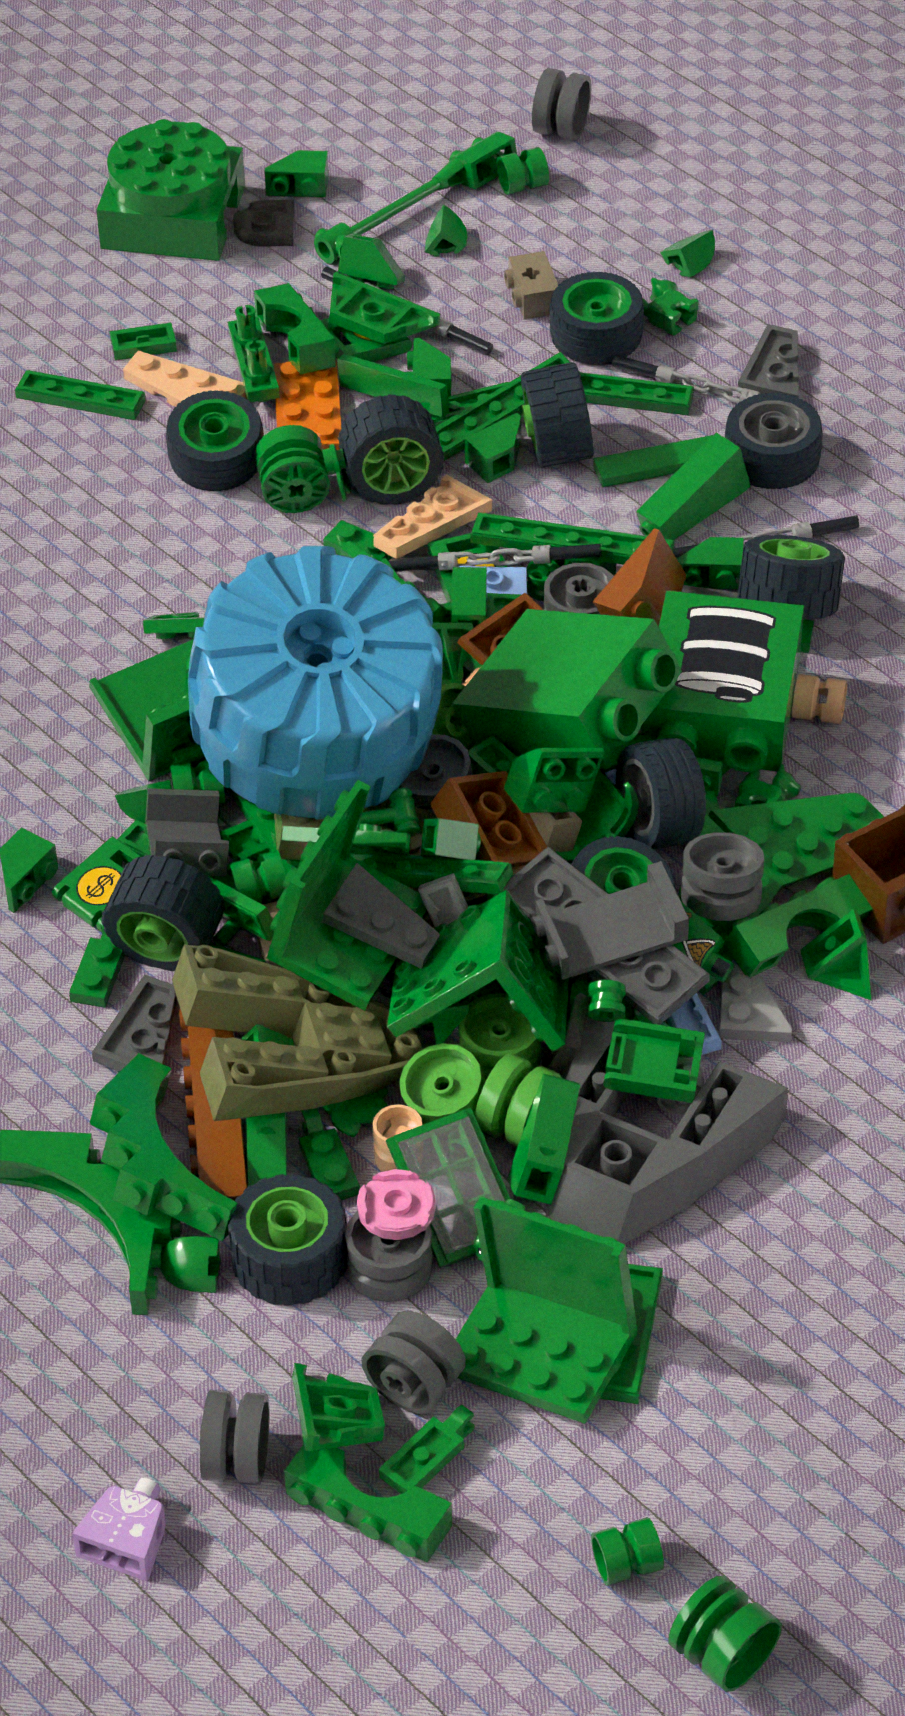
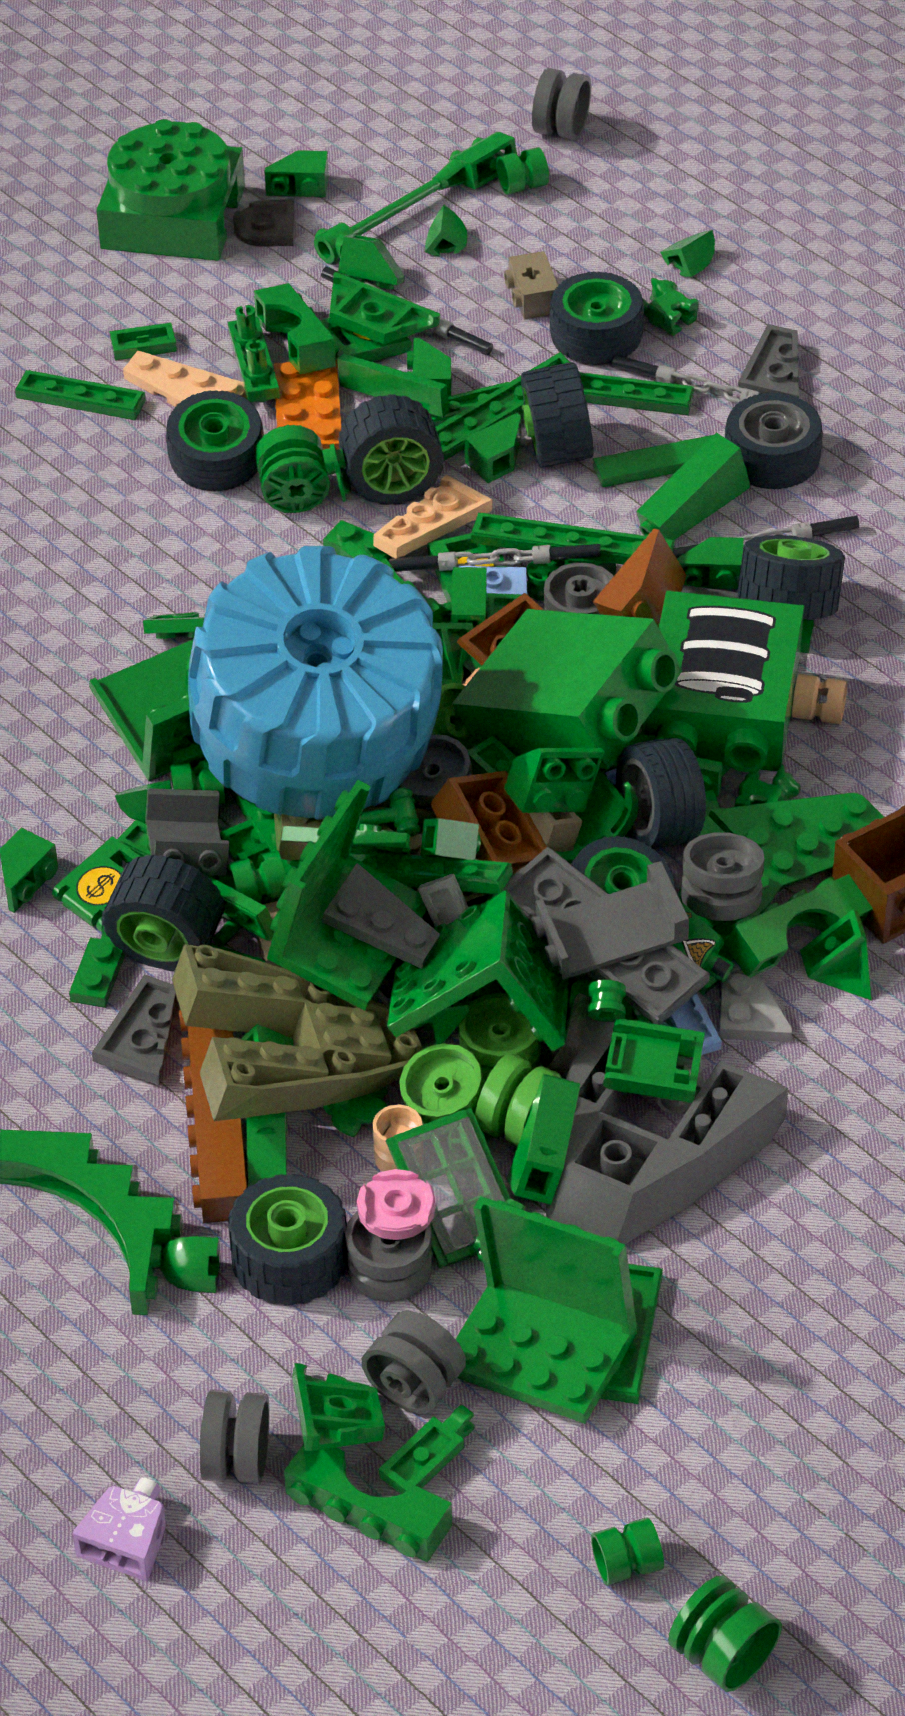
(148, 1169): green arch -> none
(326, 1156): green plate -> none

